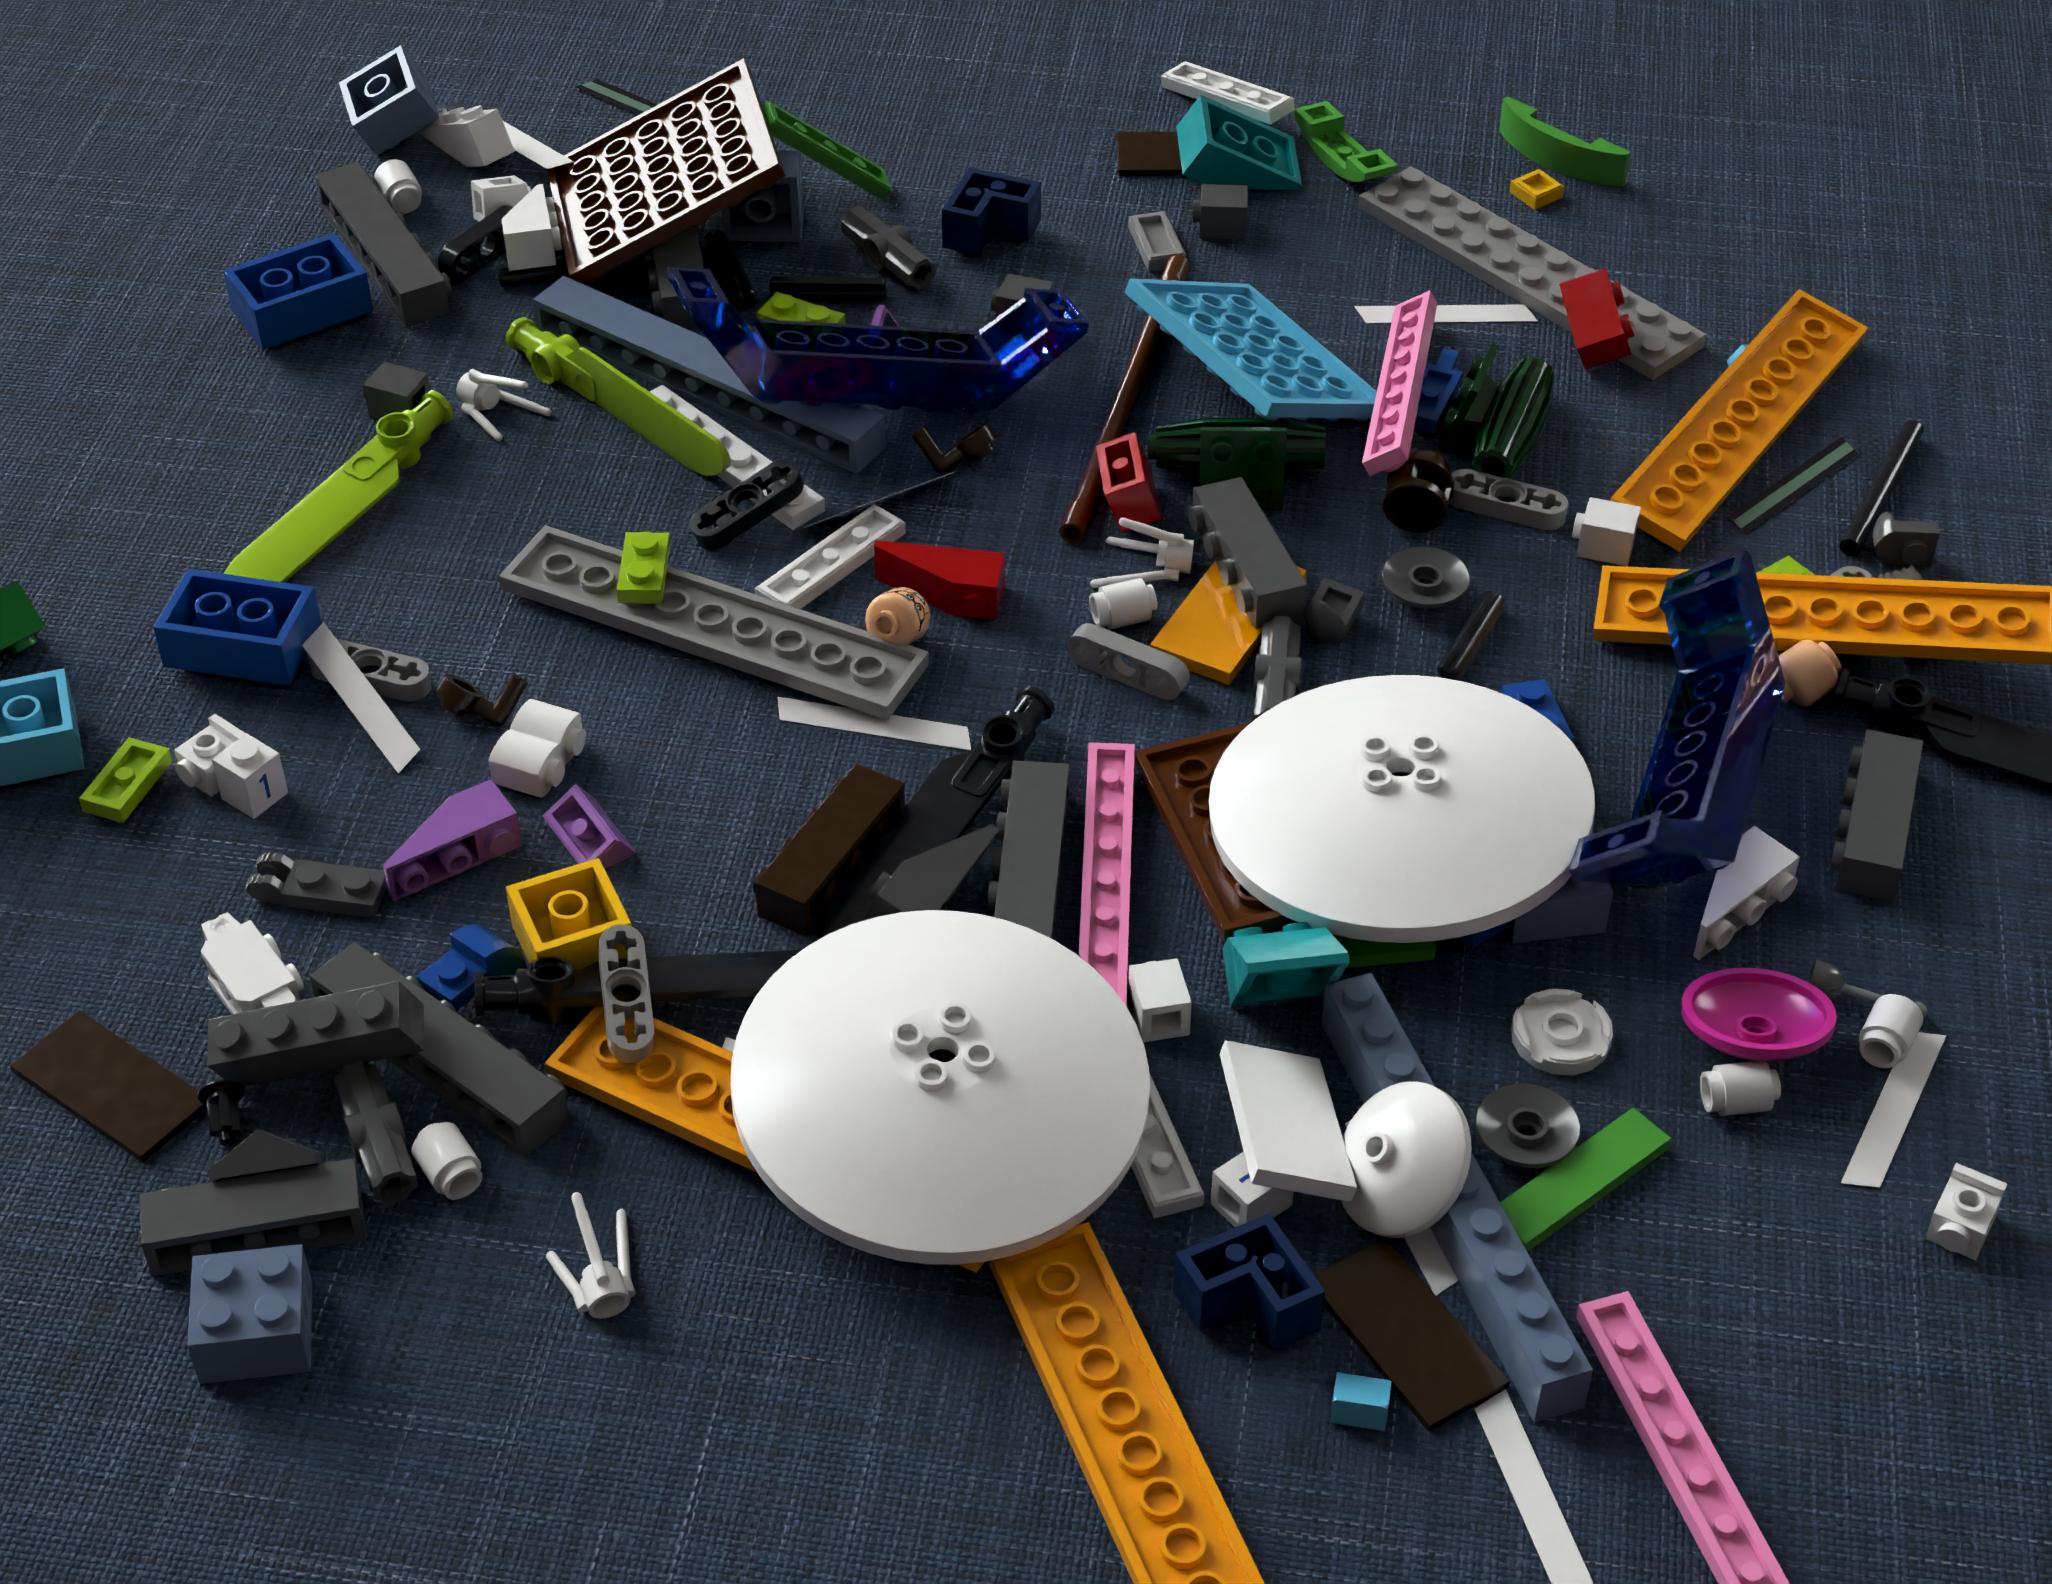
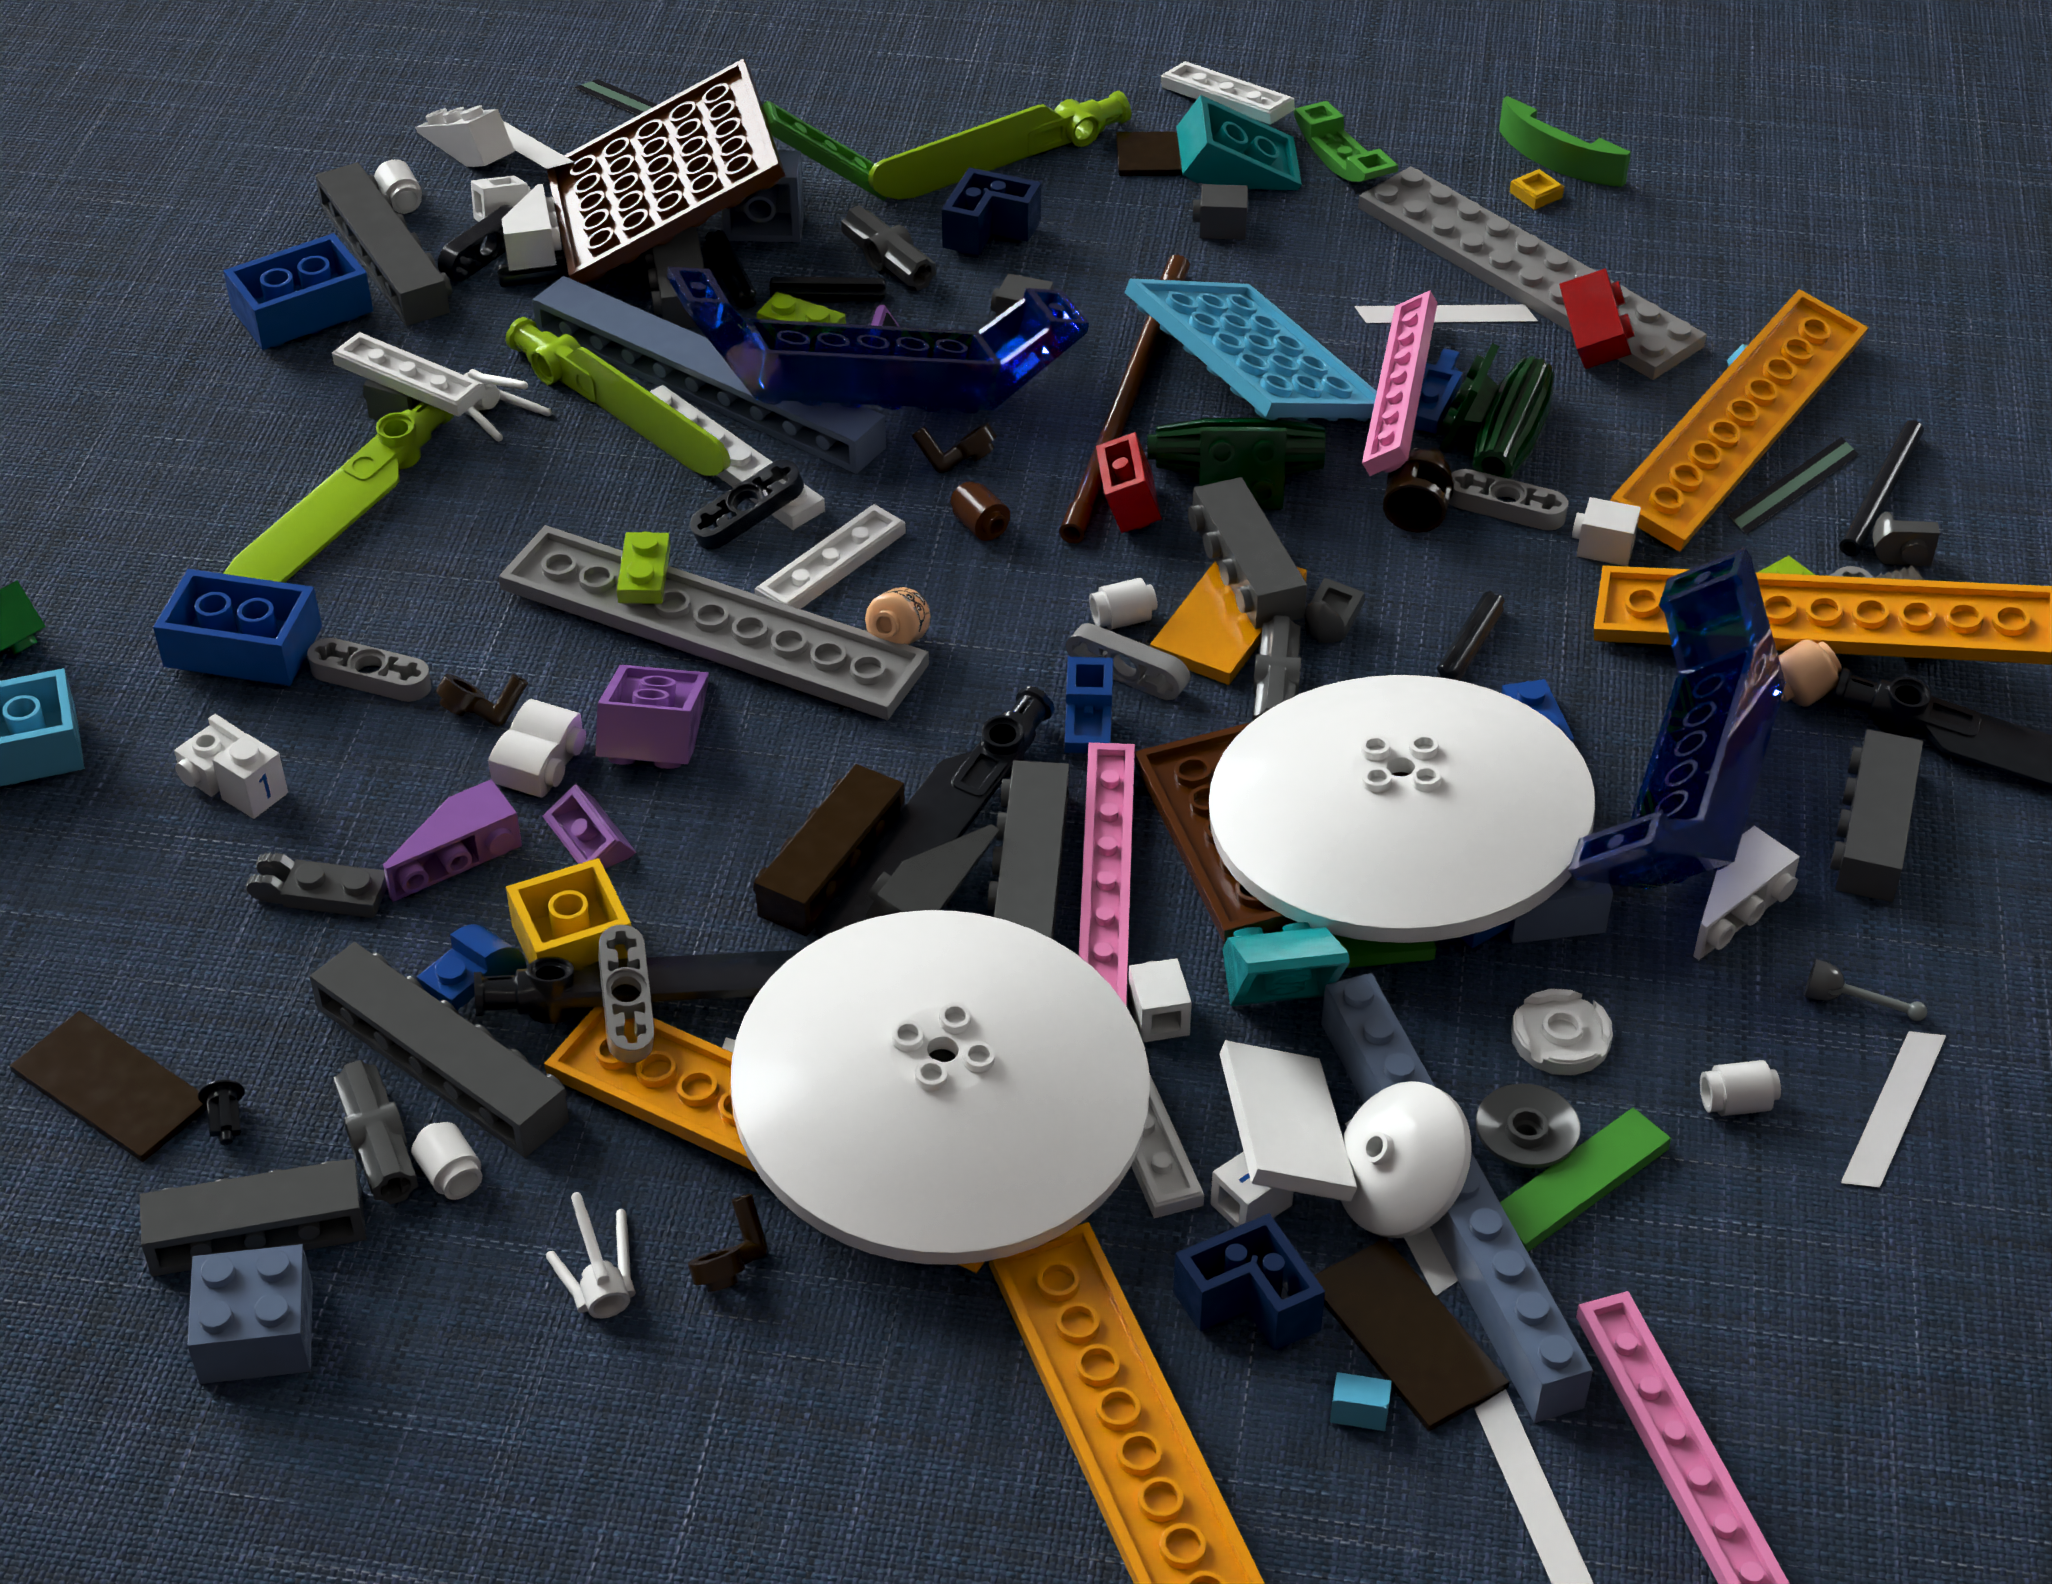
(125, 780): lime plate -> none
(247, 966): white hinge -> none
(262, 1154): dark grey slope -> none
(316, 1034): dark grey brick -> none
(361, 697): white sticker -> none
(389, 100): sand blue brick -> none
(409, 374): none -> white tile
(650, 715): none -> medium lavender slope
(720, 1267): none -> dark brown plate
(857, 721): white sticker -> none
(878, 500): white sticker -> none
(947, 577): red slope -> none
(980, 510): none -> reddish brown brick
(996, 145): none -> lime piece
(1088, 702): none -> blue brick
(1155, 239): light grey tile -> none
(1172, 553): white plant -> none
(1425, 577): dark grey dish -> none
(1758, 1014): dark pink dish -> none
(1890, 1030): white brick -> none
(1965, 1211): white brick -> none

